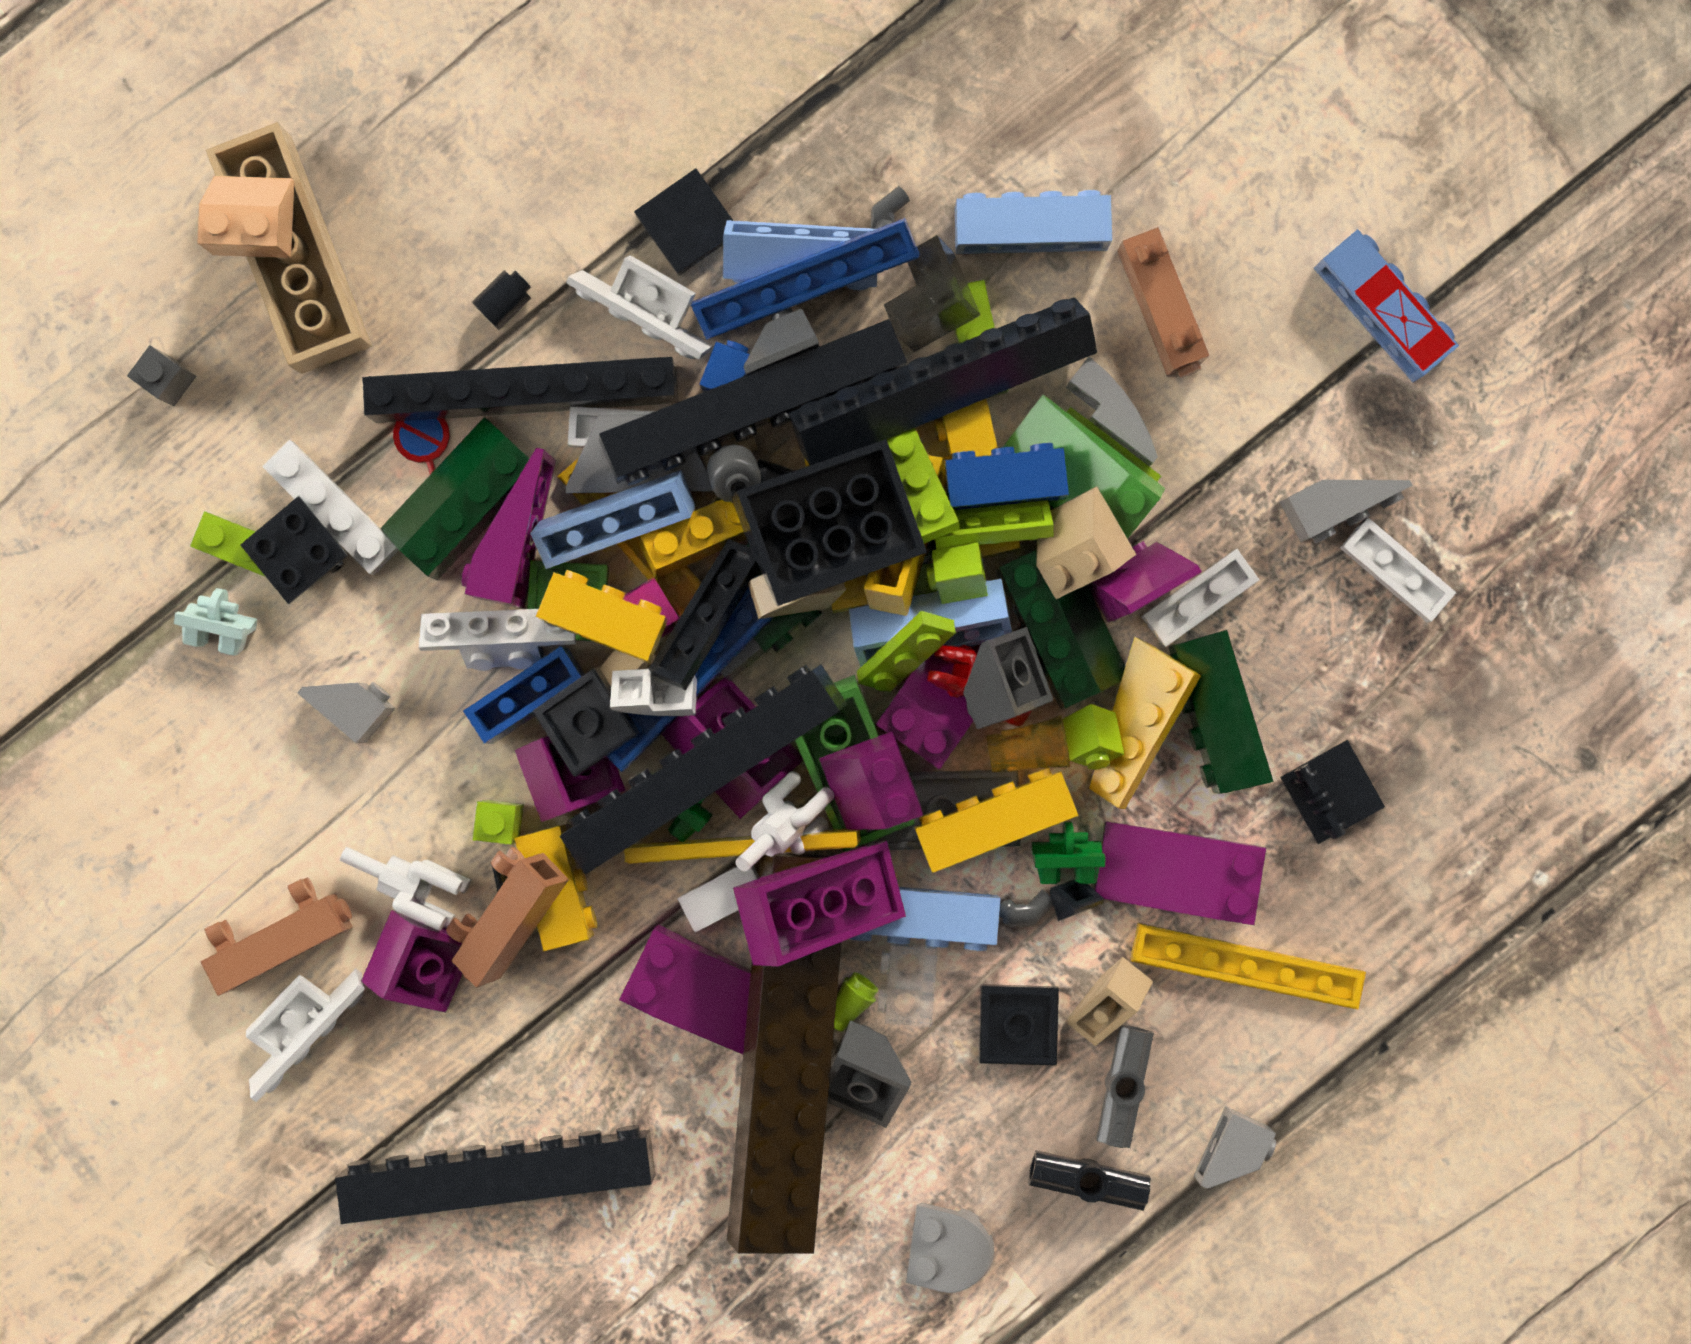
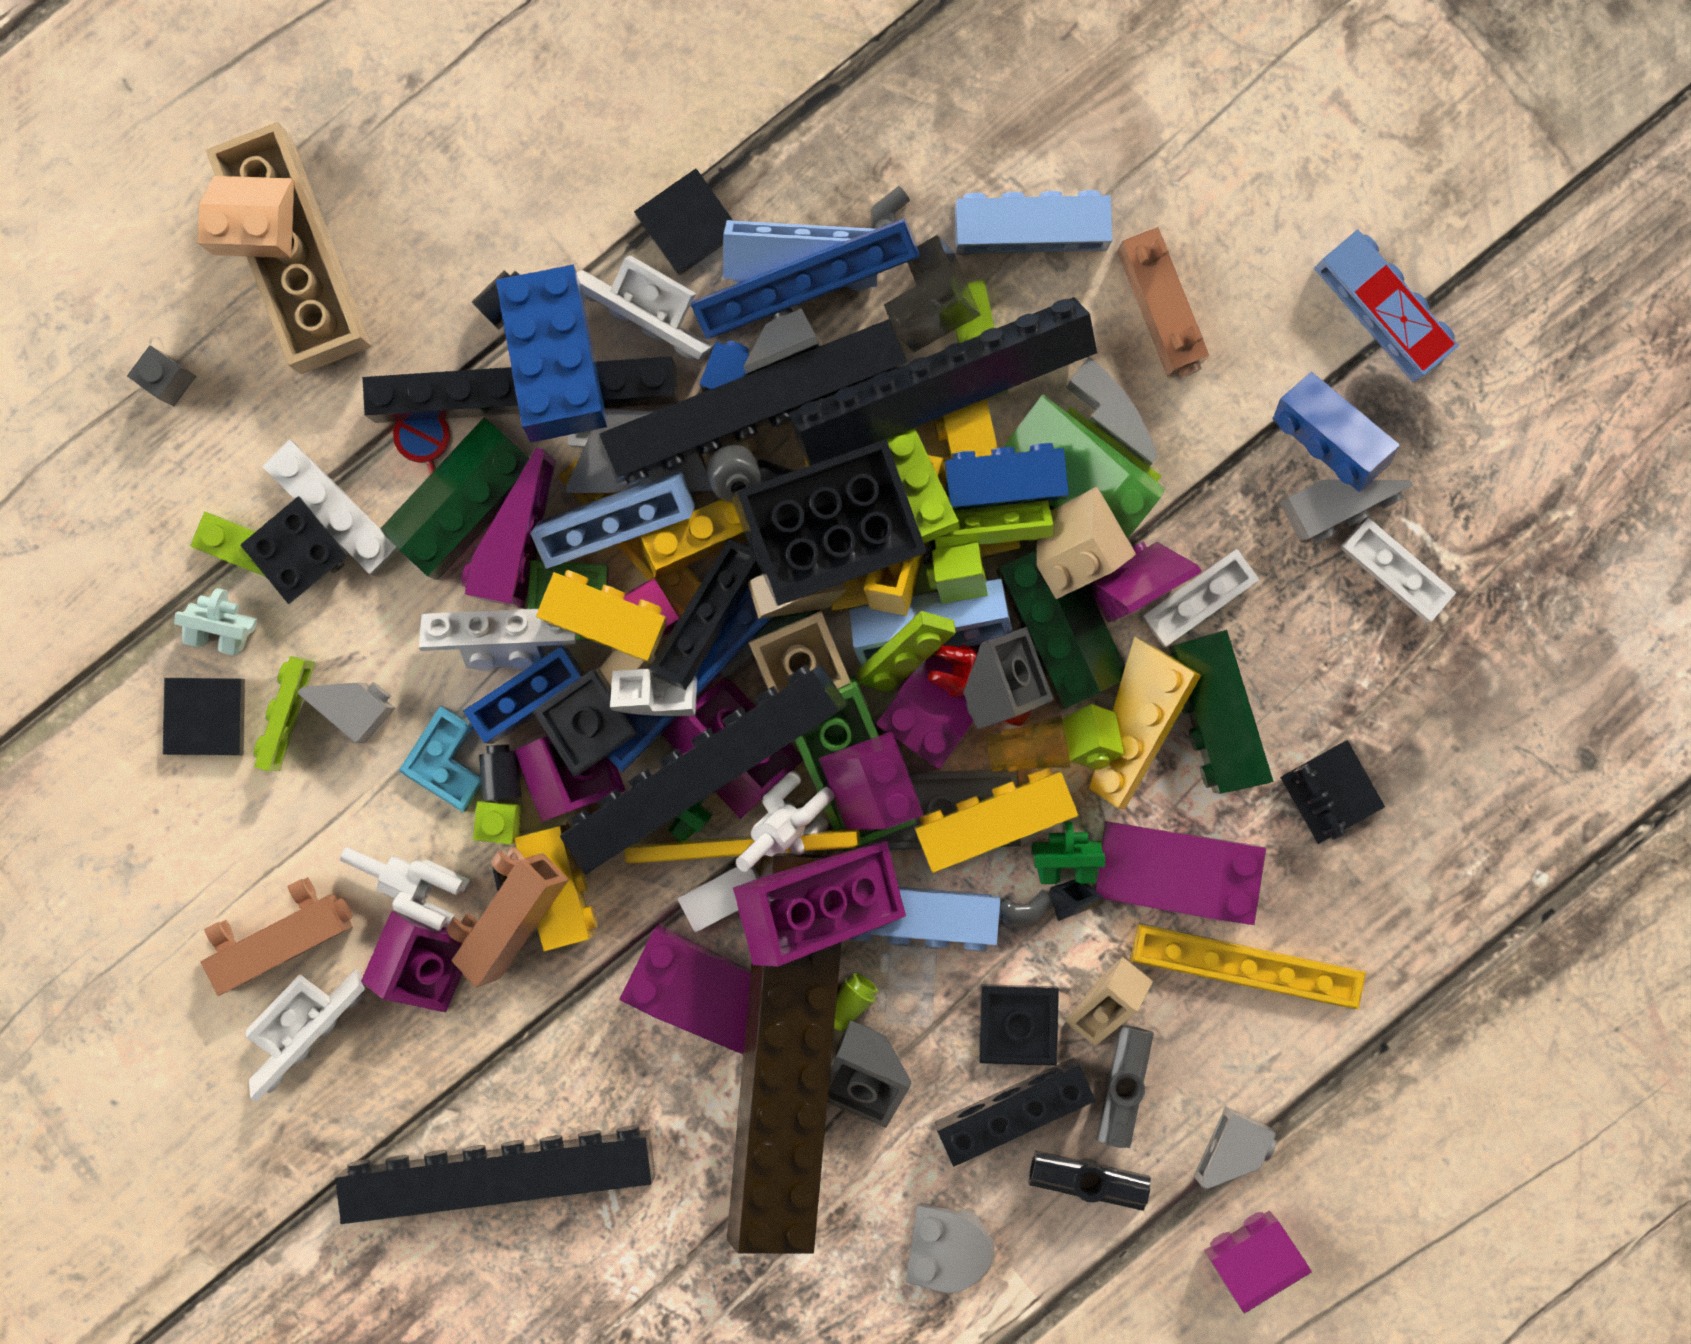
(203, 716): none -> black tile
(282, 714): none -> lime plate
(433, 761): none -> medium azure tile
(499, 773): none -> black brick
(551, 353): none -> blue brick
(798, 645): none -> tan slope
(1014, 1111): none -> black brick
(1257, 1260): none -> magenta slope
(1335, 432): none -> brick

